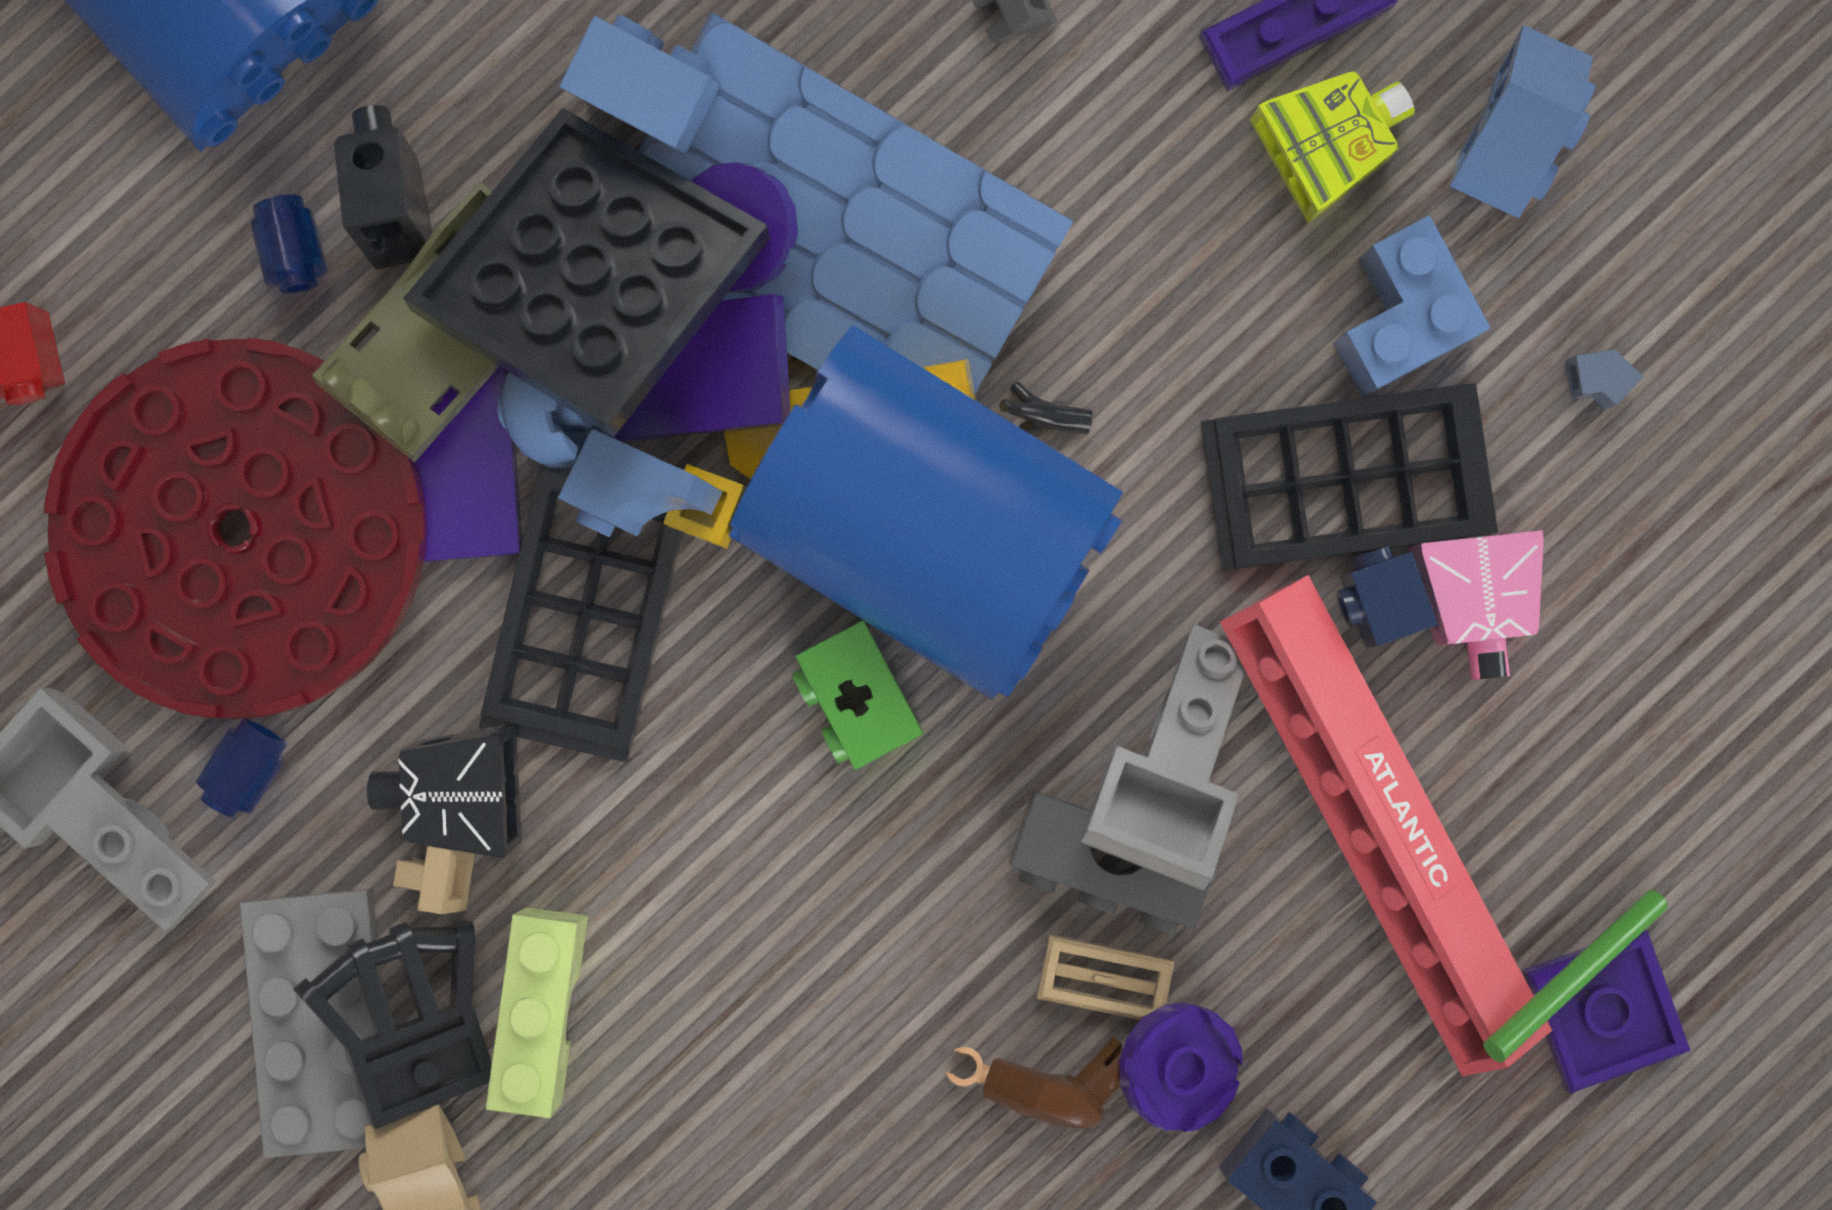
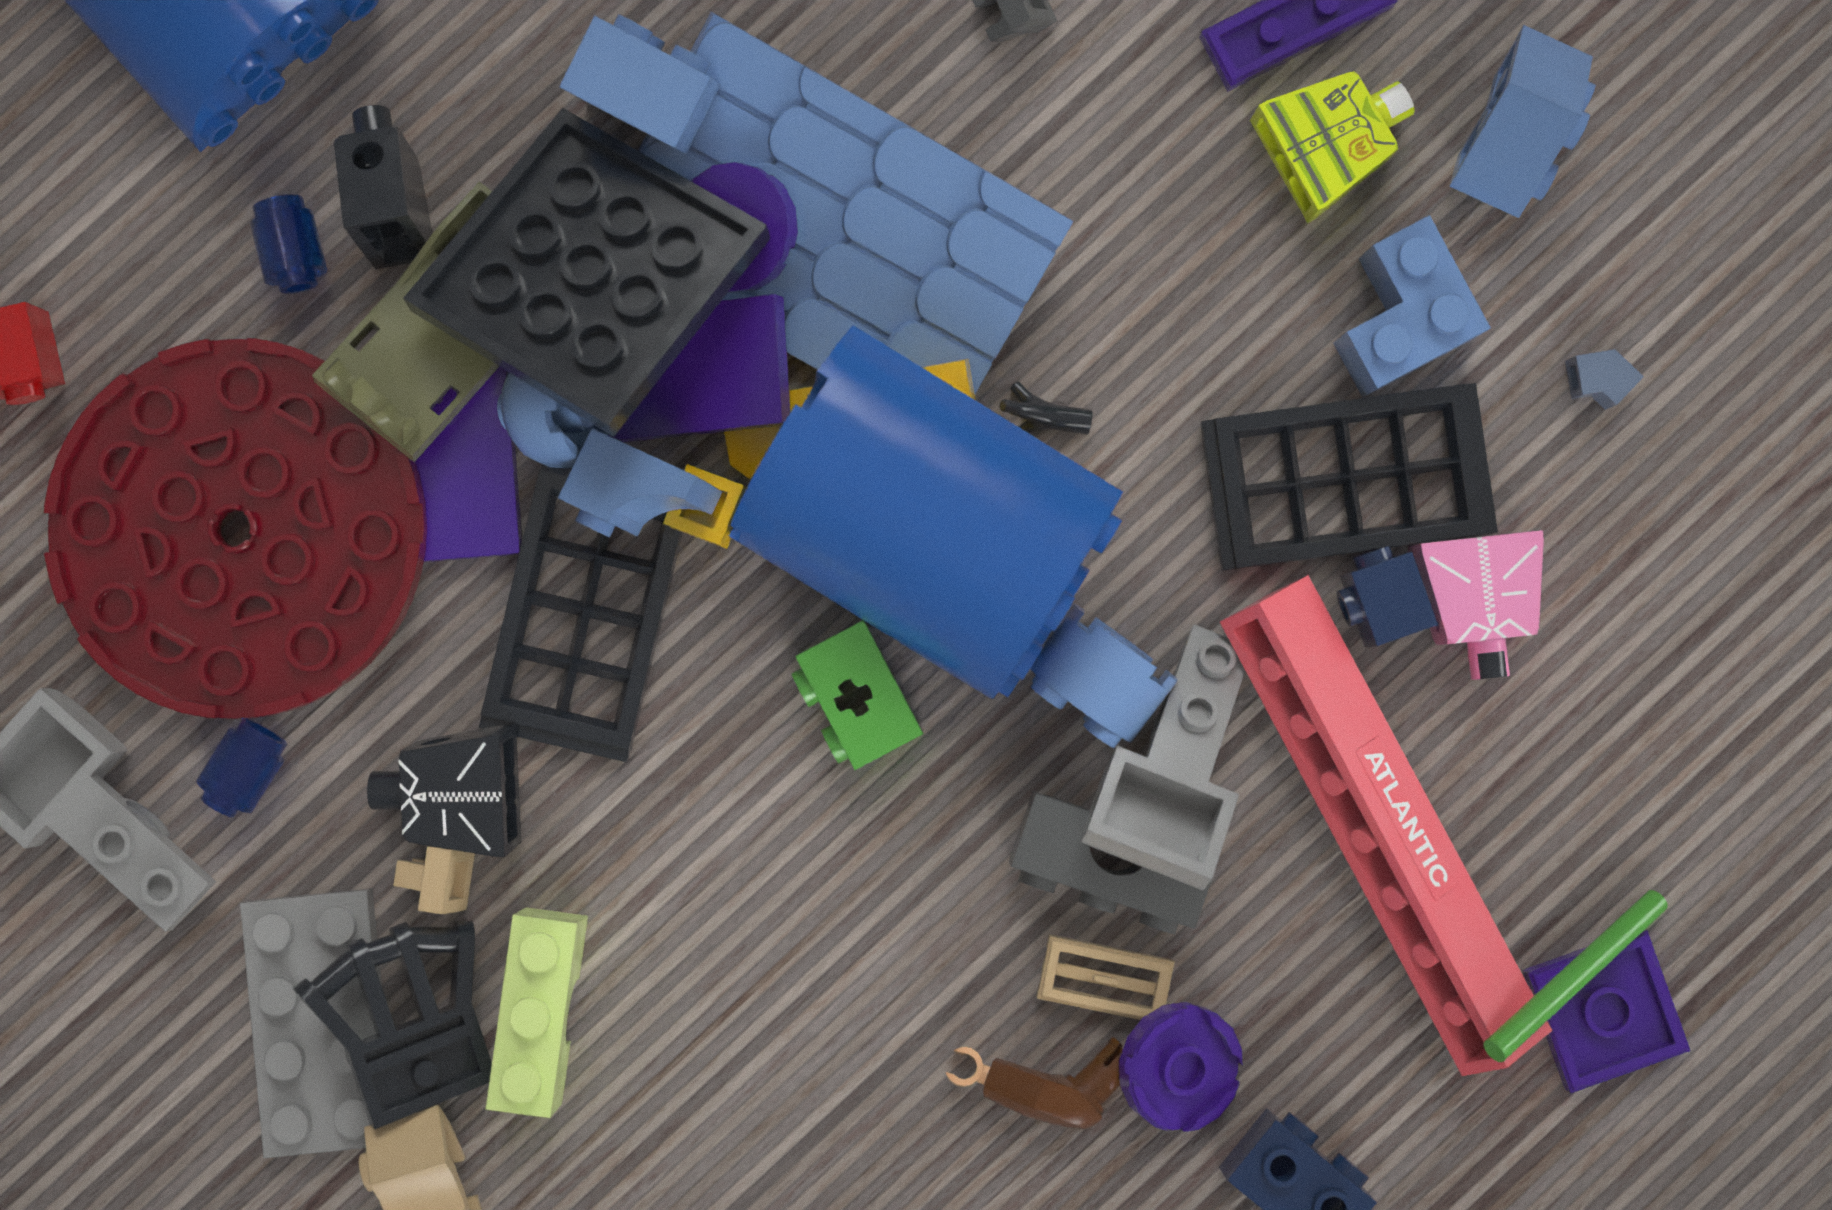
(1100, 677): none -> medium blue brick

